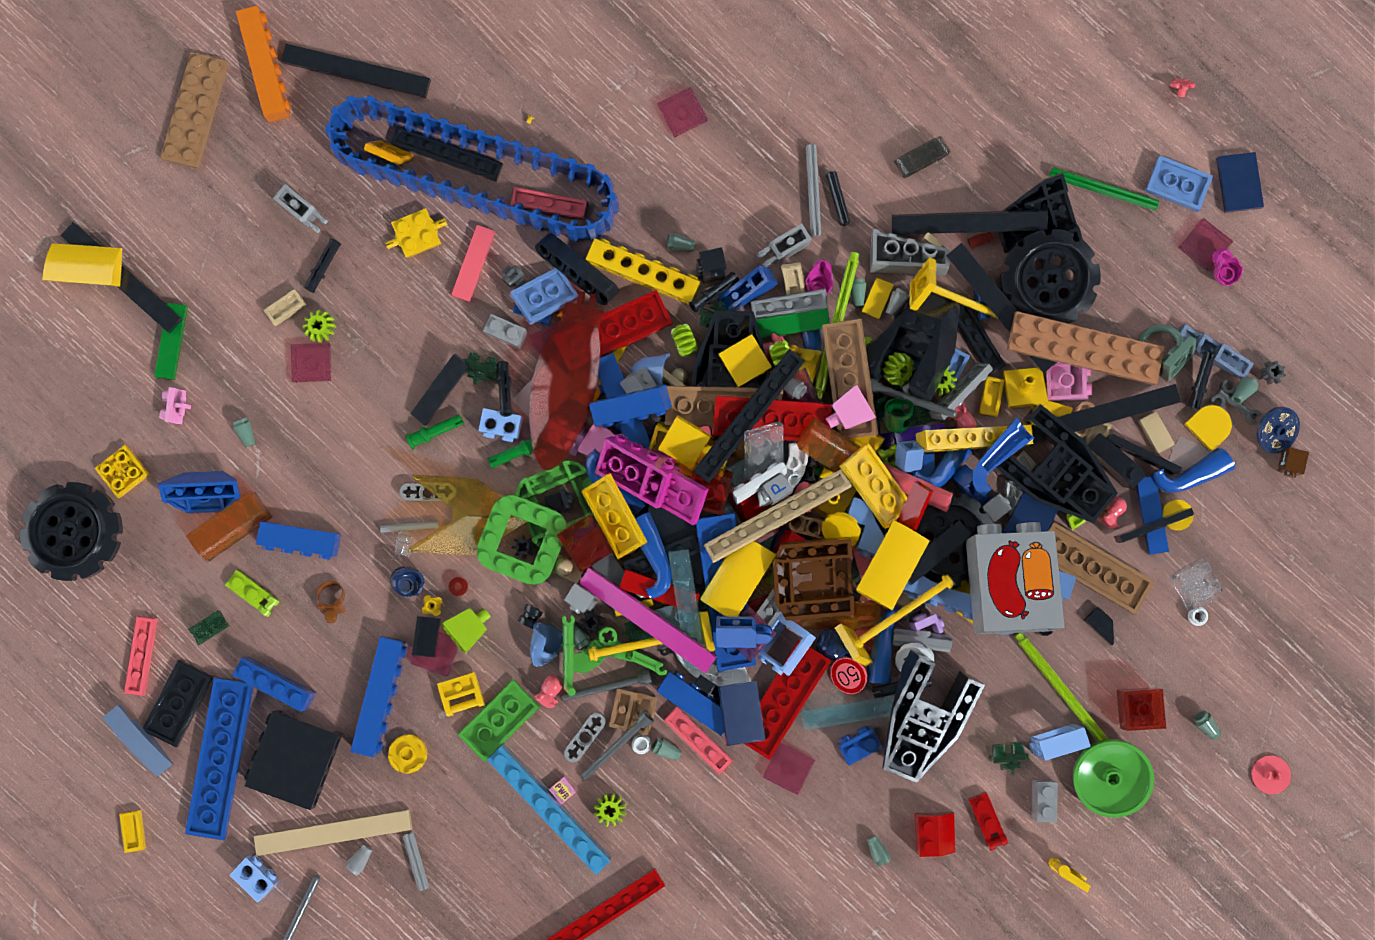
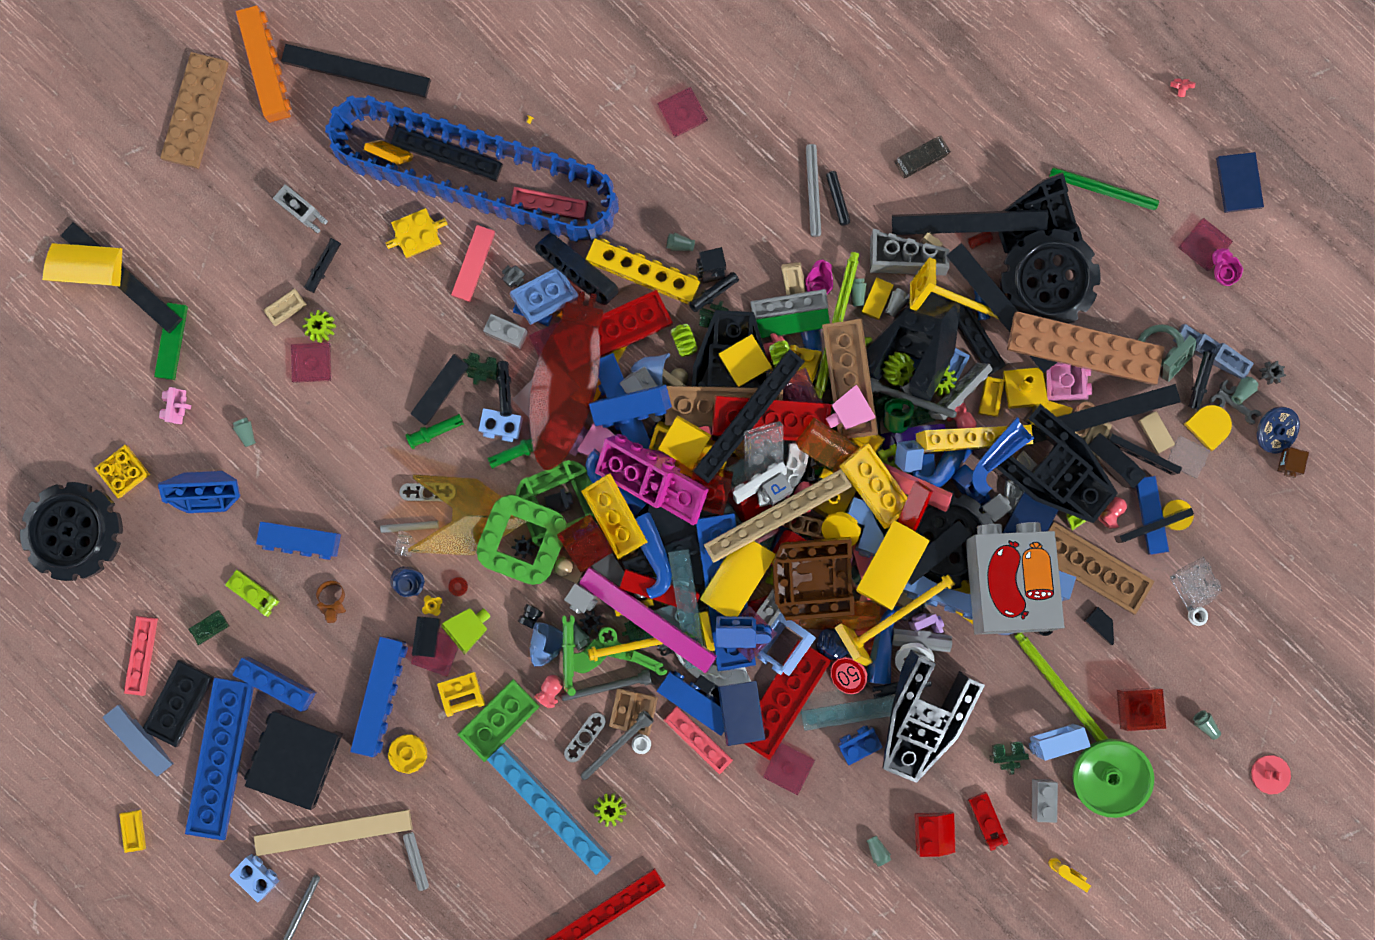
(229, 526): clear orange brick -> none
(359, 860): light grey cone -> none
(562, 790): tile -> none
(665, 749): sand green cone -> none
(748, 288): blue slope -> none
(786, 245): light grey hinge -> none
(795, 388): light grey cone -> none
(1178, 183): medium blue plate -> none
(1205, 470): blue animal -> none

